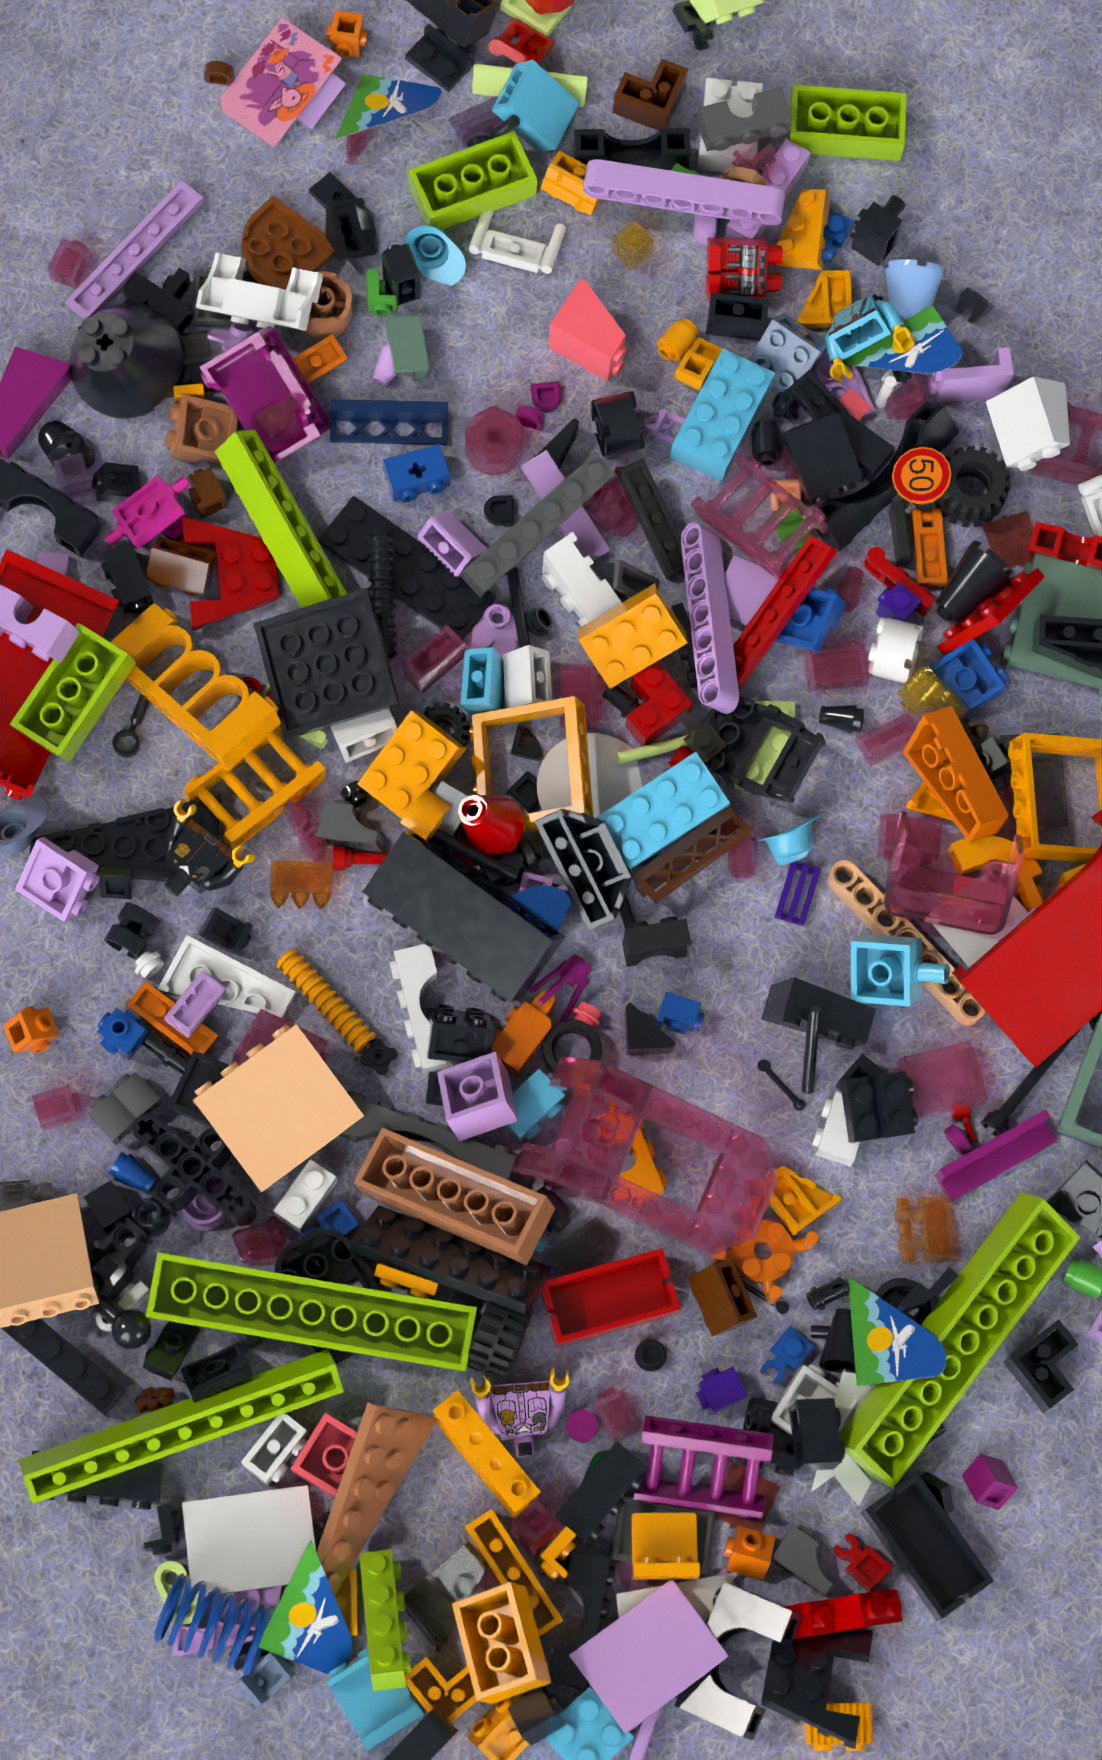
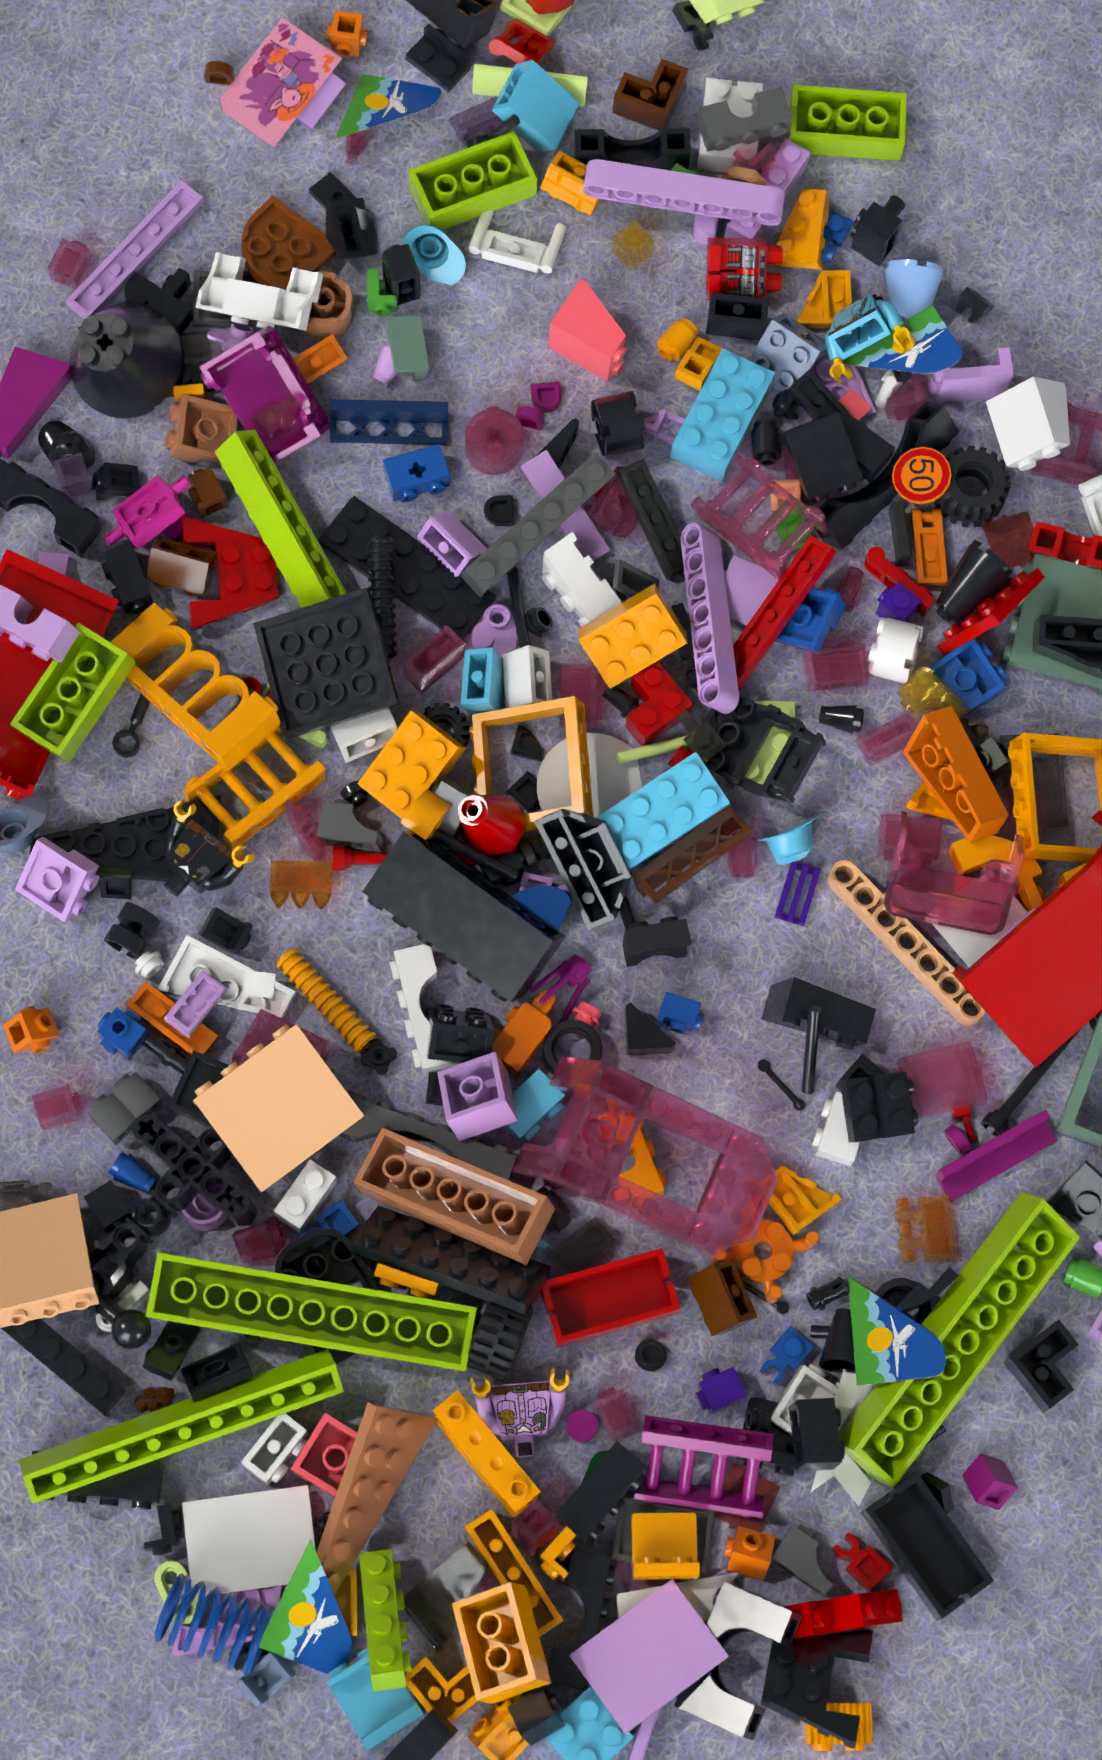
(259, 984): none -> white sticker
(891, 970): medium azure brick -> none

